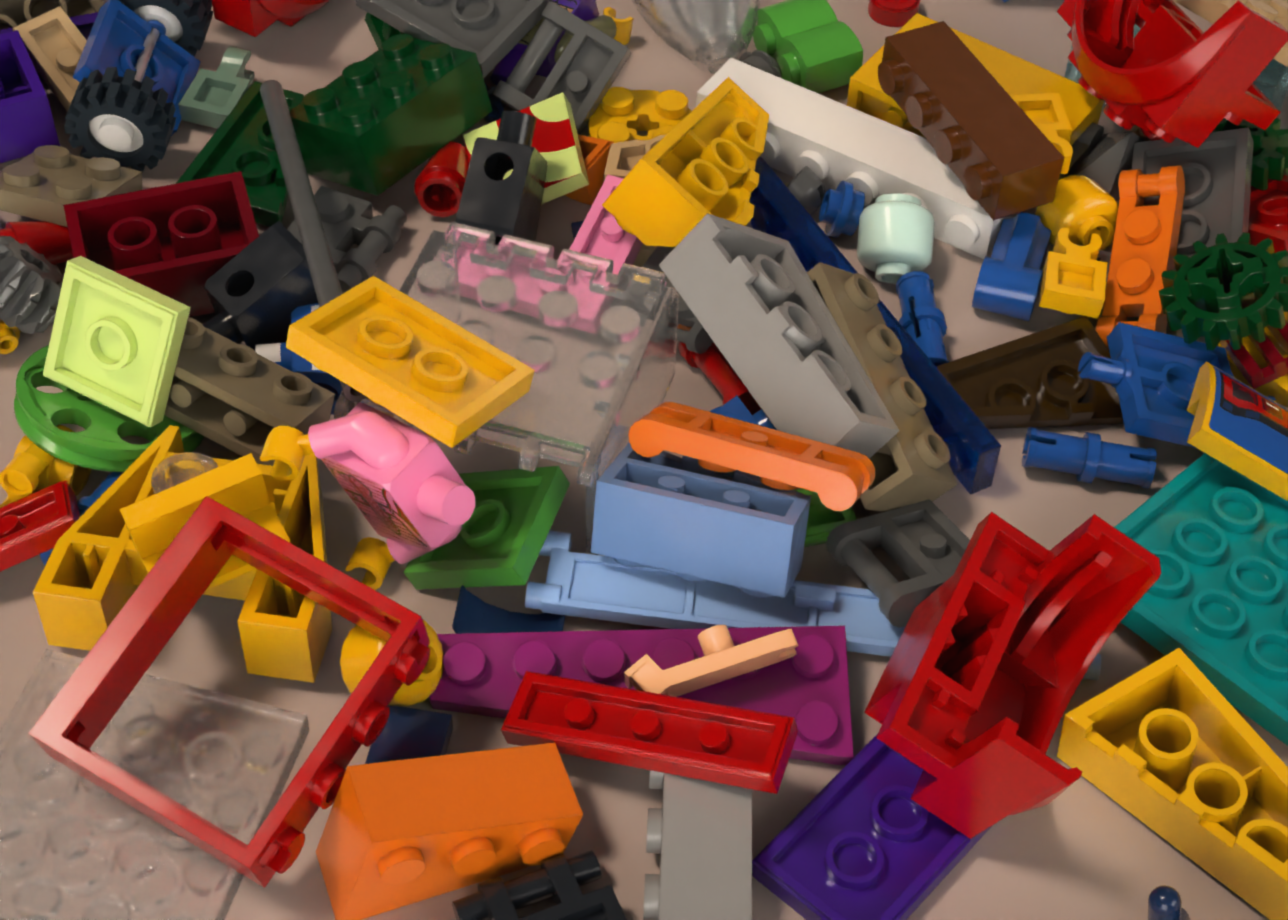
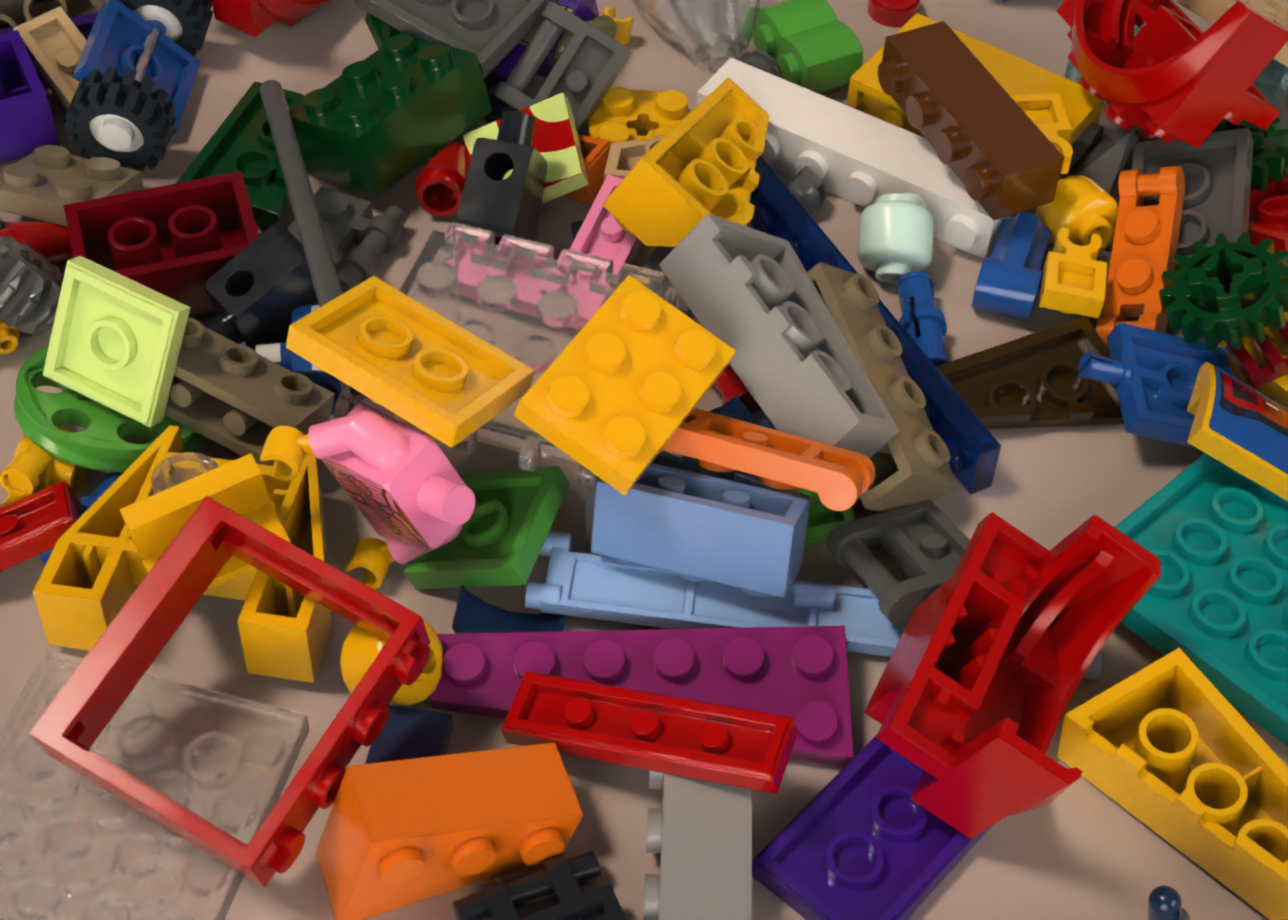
(216, 93): sand green plate -> none
(624, 384): none -> yellow plate
(719, 663): light nougat piece -> none
(842, 209): blue plate -> none
(1089, 457): blue pin -> none

